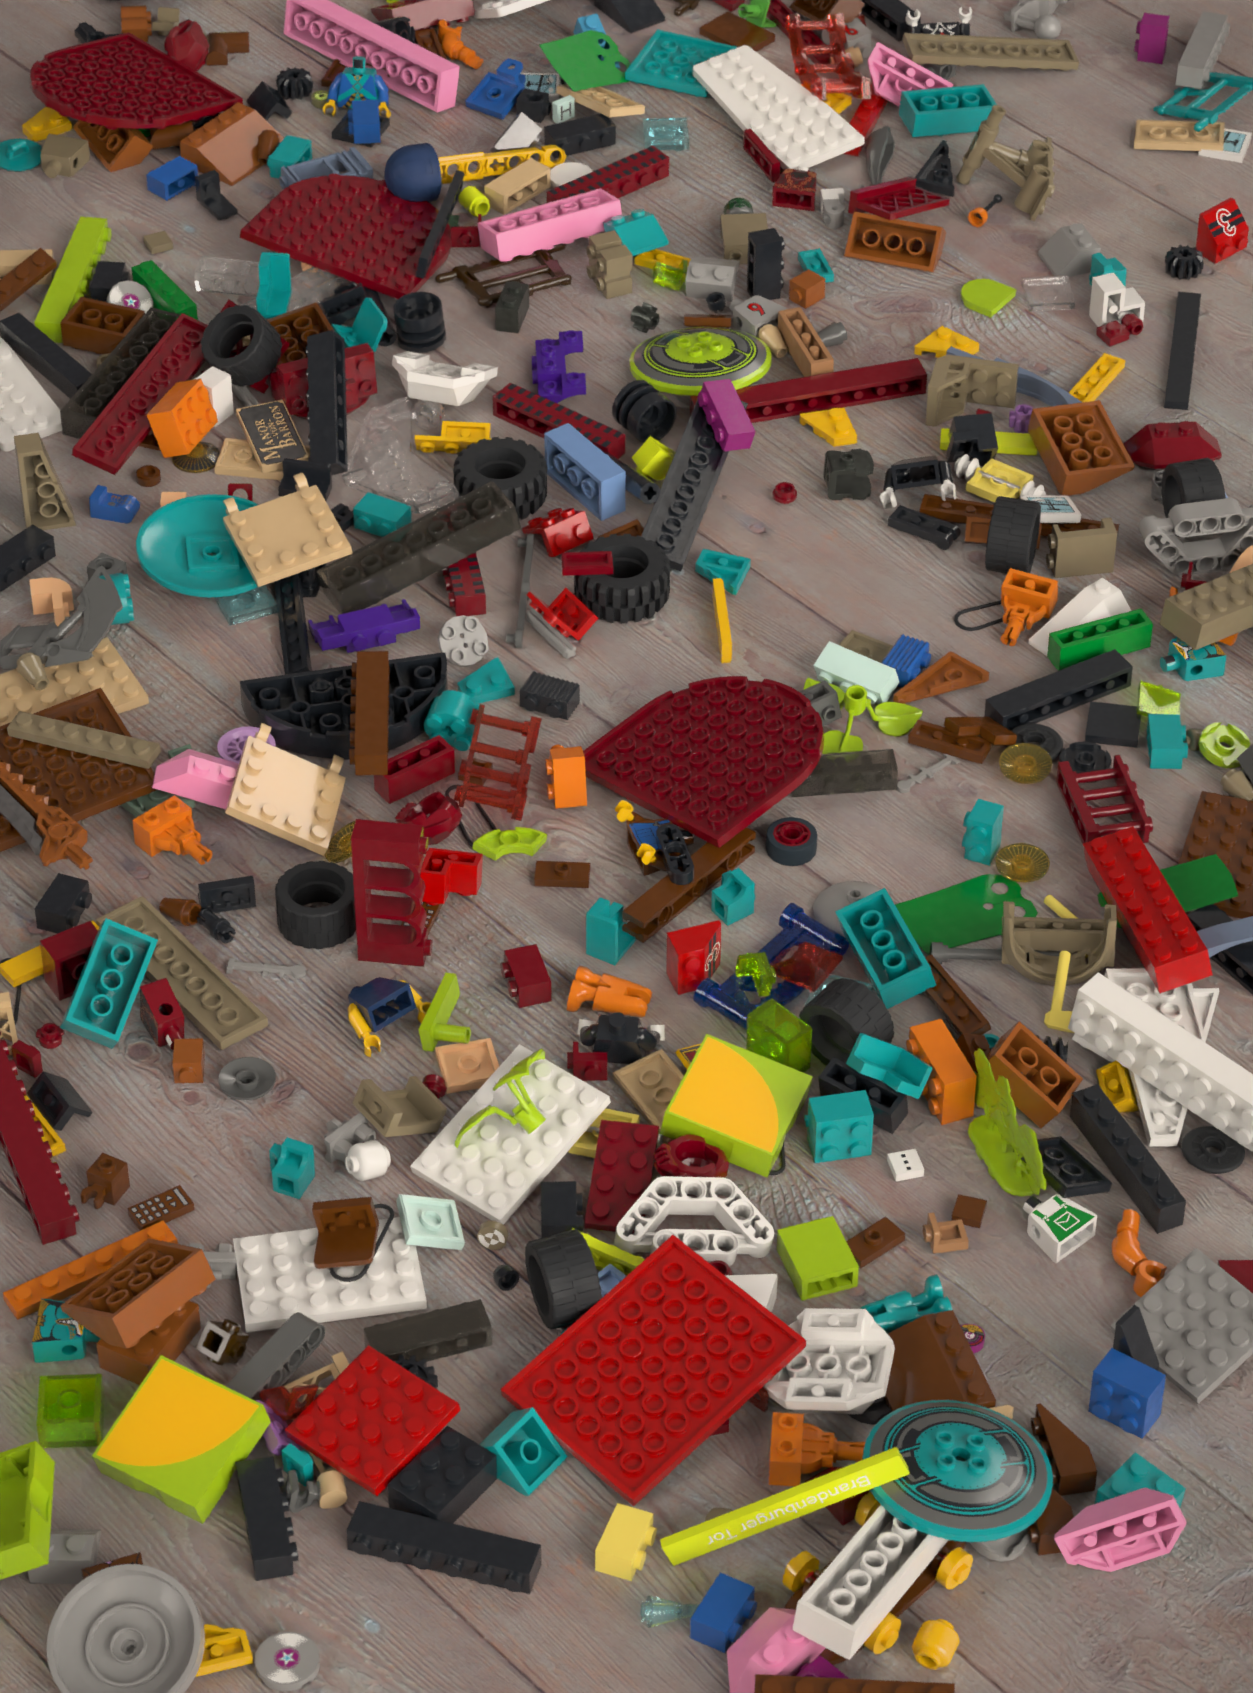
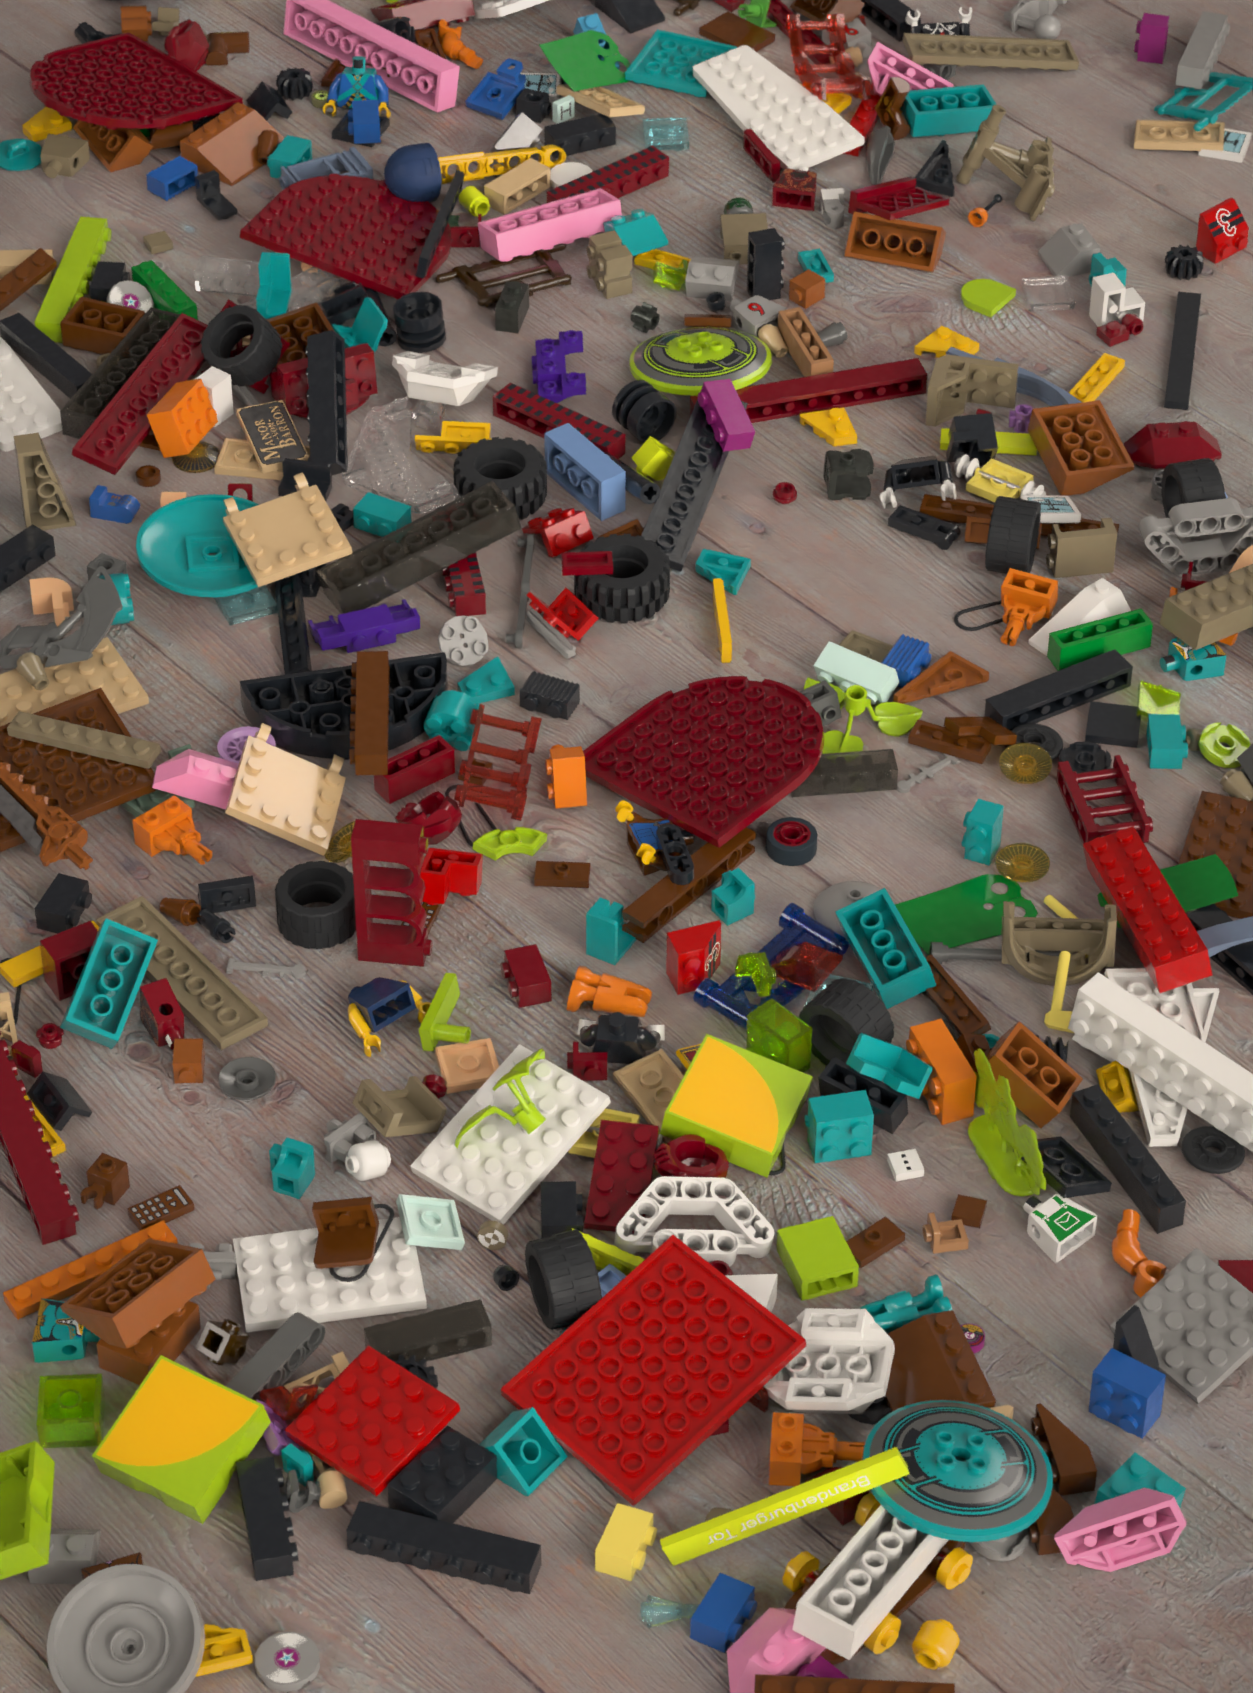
(889, 107): none -> reddish brown brick

